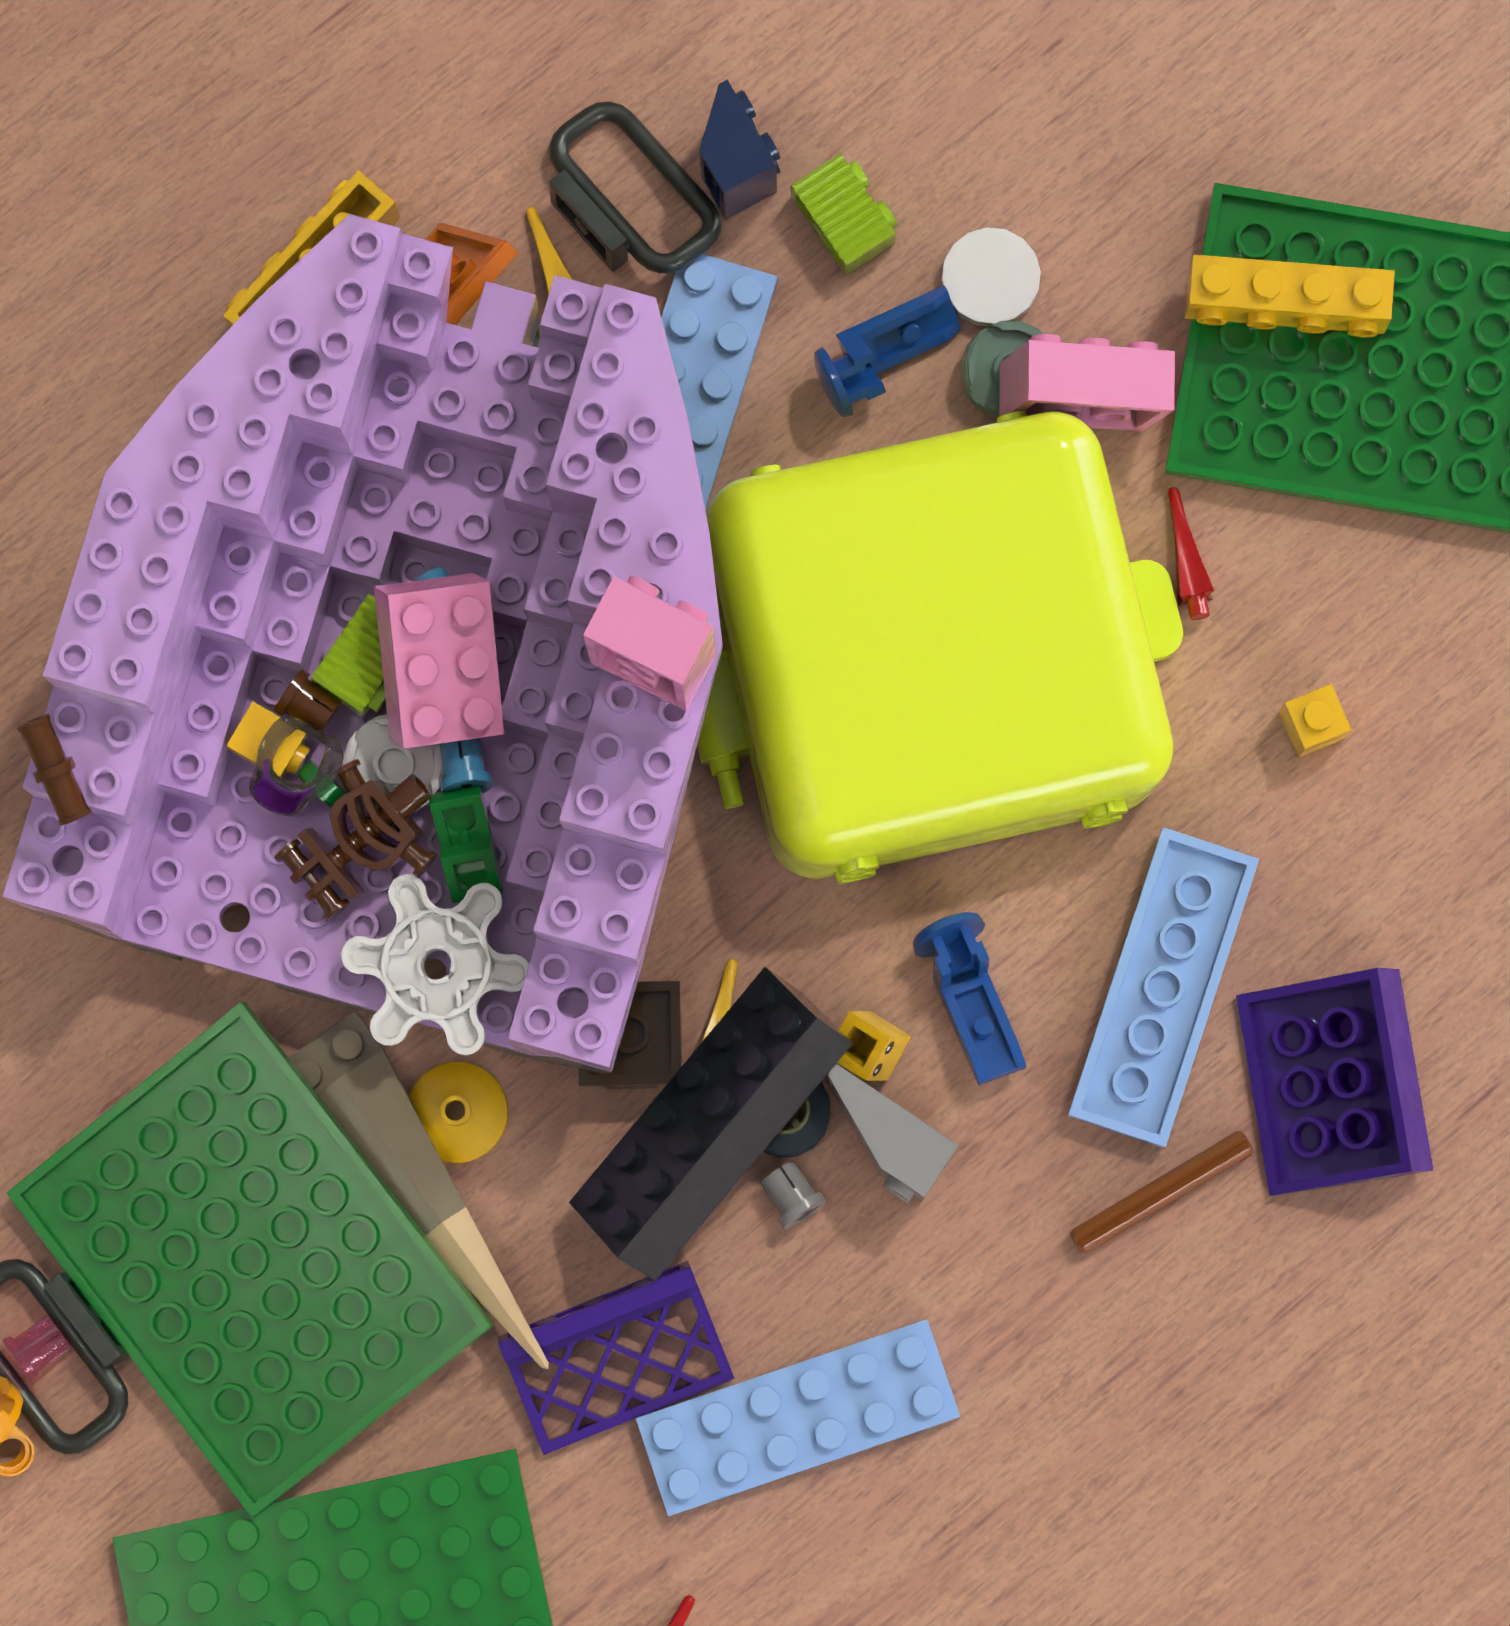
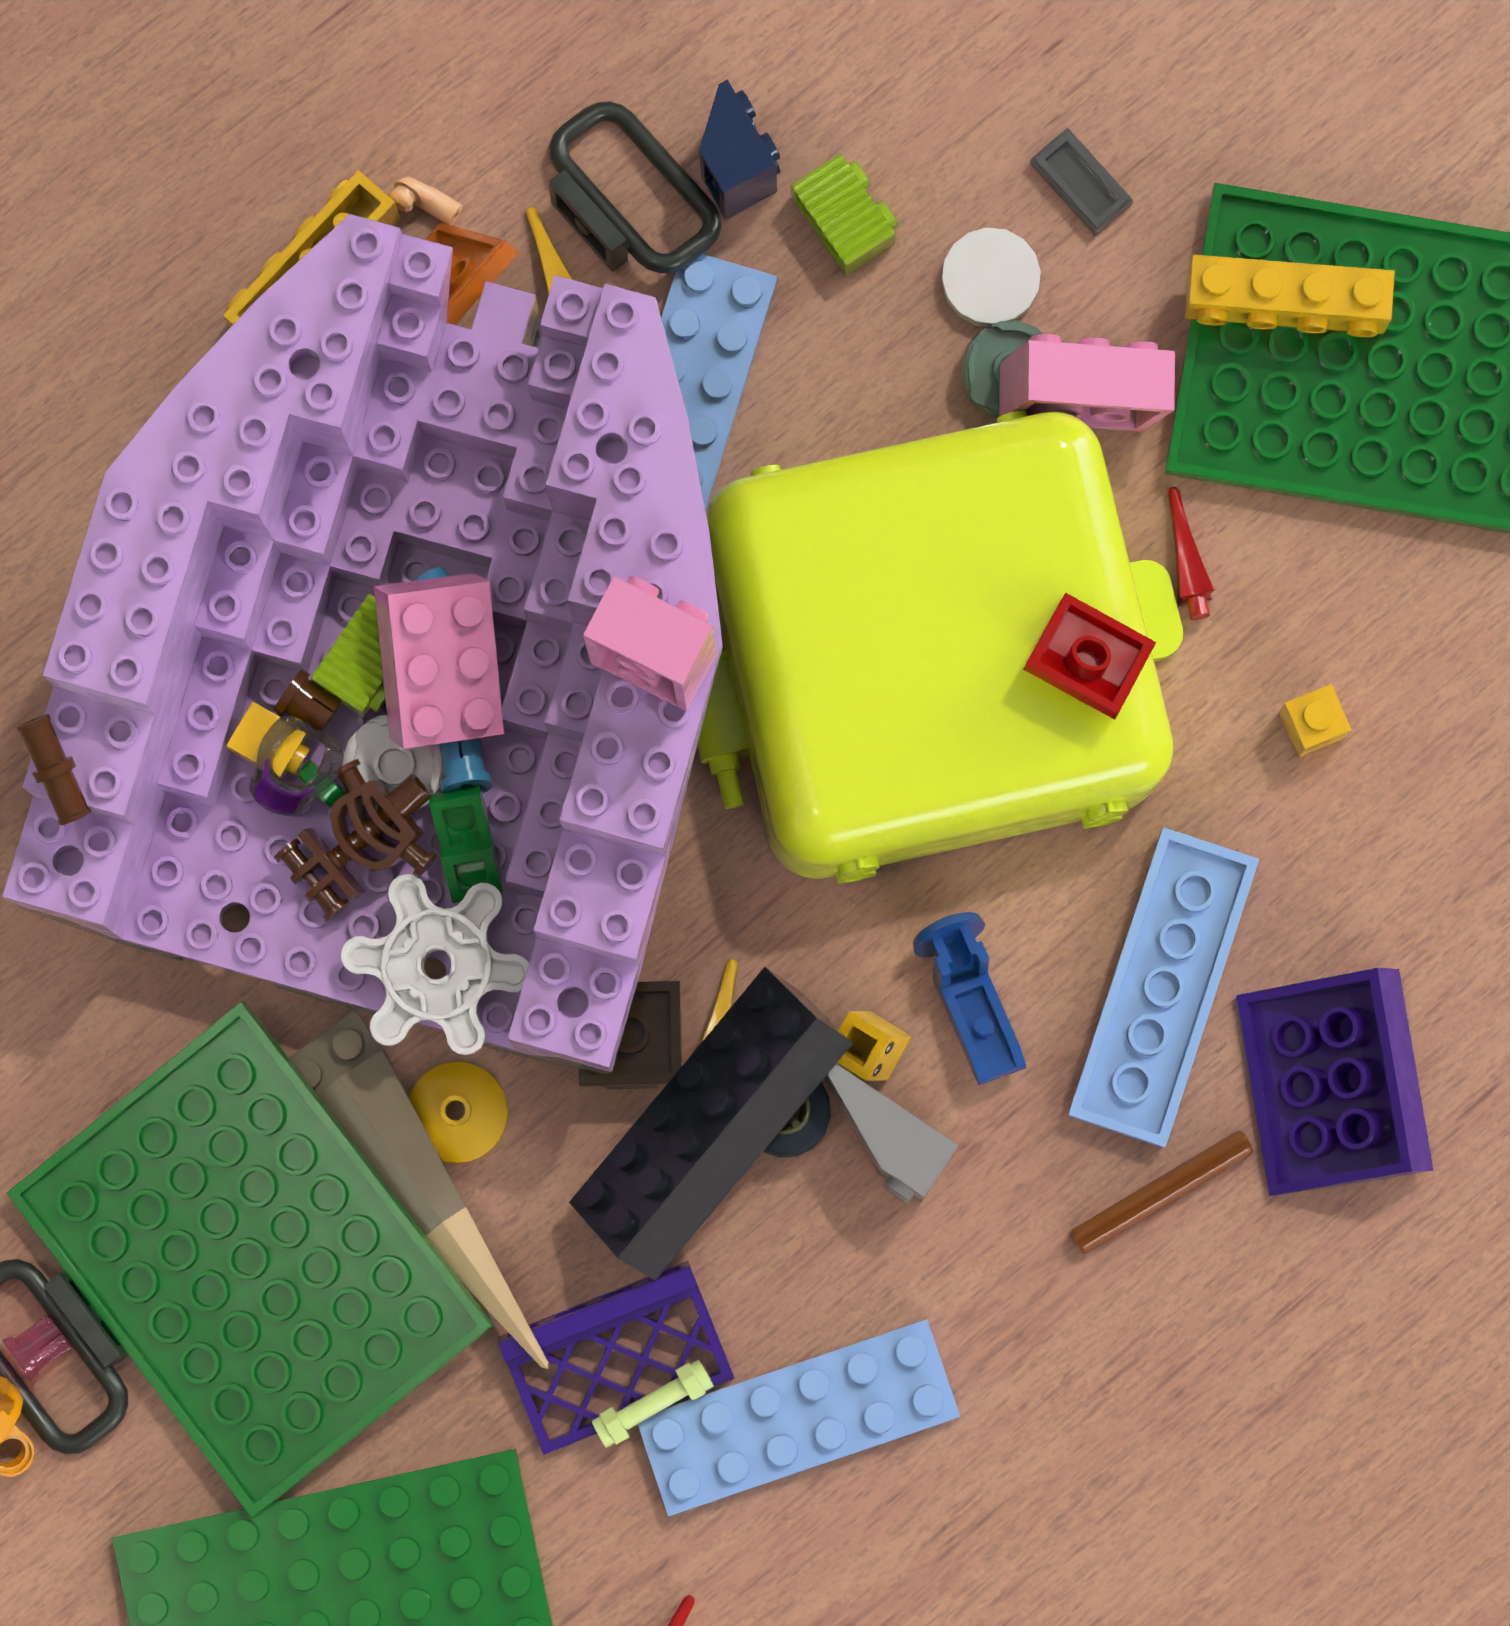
(429, 199): none -> light nougat arm
(613, 1425): none -> yellowish green bar
(792, 1195): light grey bush -> none
(883, 344): blue piece -> none
(1081, 181): none -> dark grey tile
(1089, 656): none -> red slope

